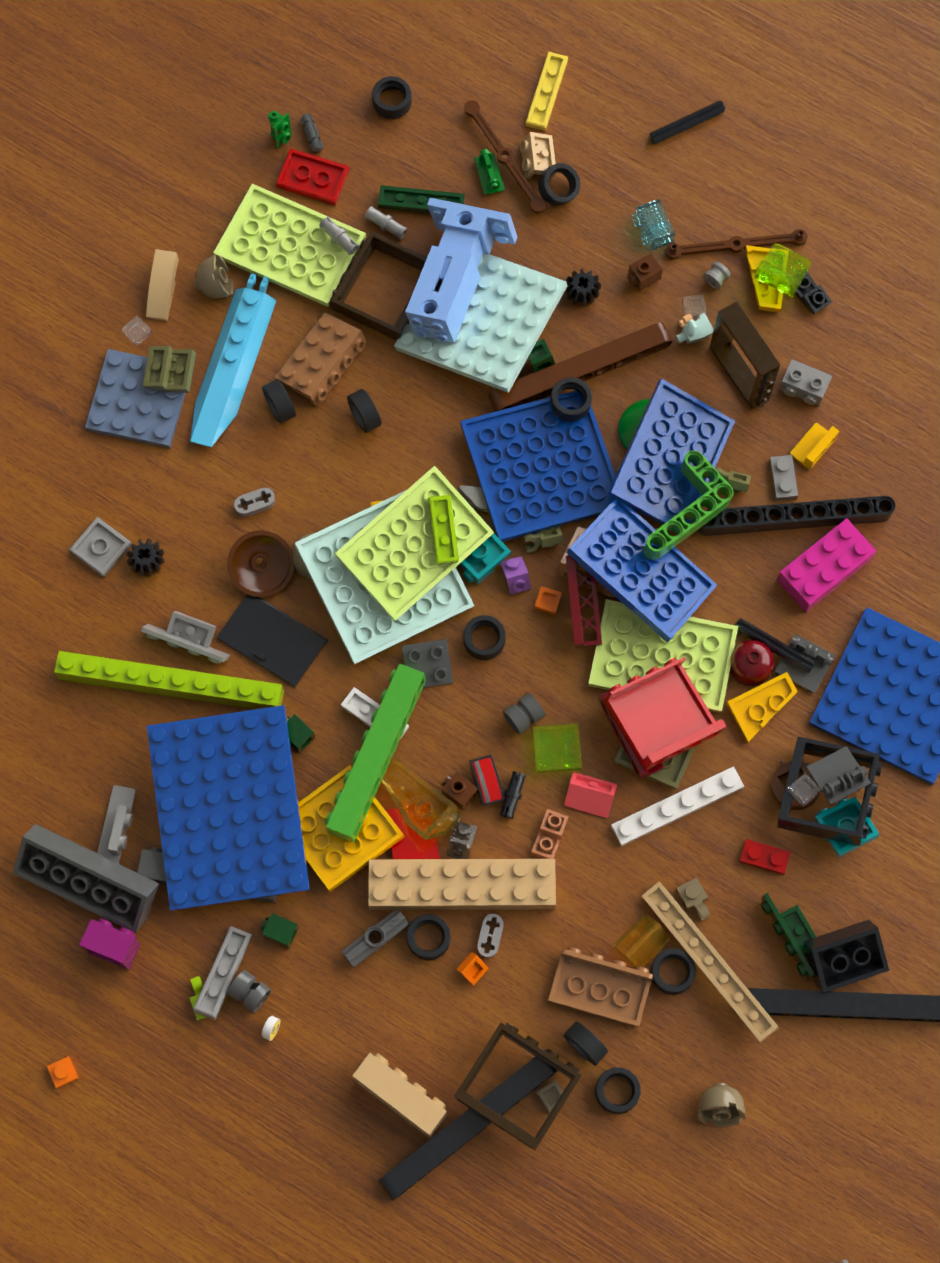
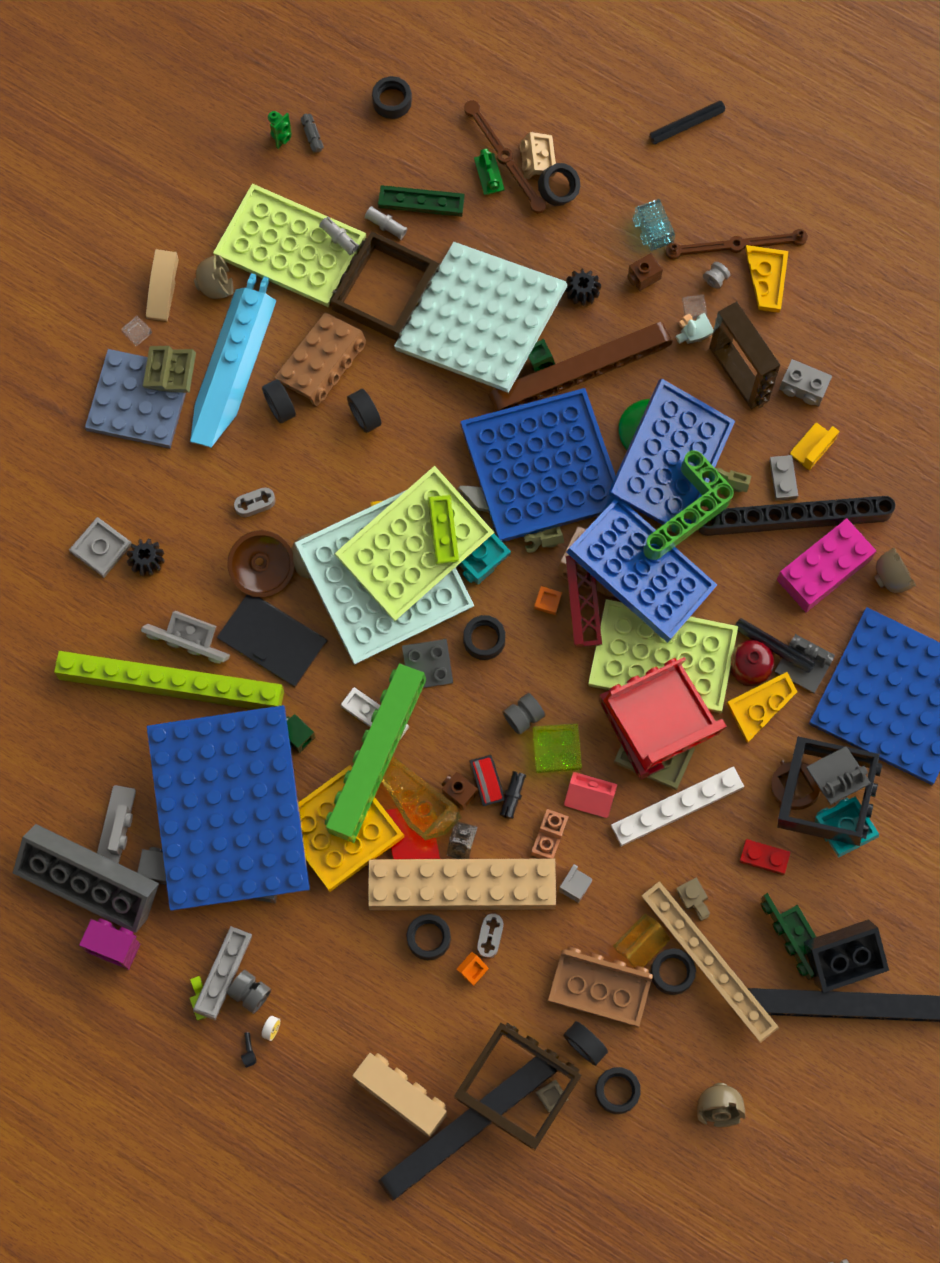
(63, 1072): orange plate -> none
(248, 1058): none -> black hand
(279, 930): dark green brick -> none
(312, 176): red tile -> none
(387, 928): dark grey piece -> none
(452, 267): light blue brick -> none
(516, 575): medium lavender bracket -> none
(546, 91): light yellow tile -> none
(575, 384): black tyre -> none
(575, 884): none -> light grey panel
(783, 269): clear neon green bracket -> none
(804, 789): clear tile -> none
(812, 295): black slope -> none
(893, 572): none -> dark tan cylinder

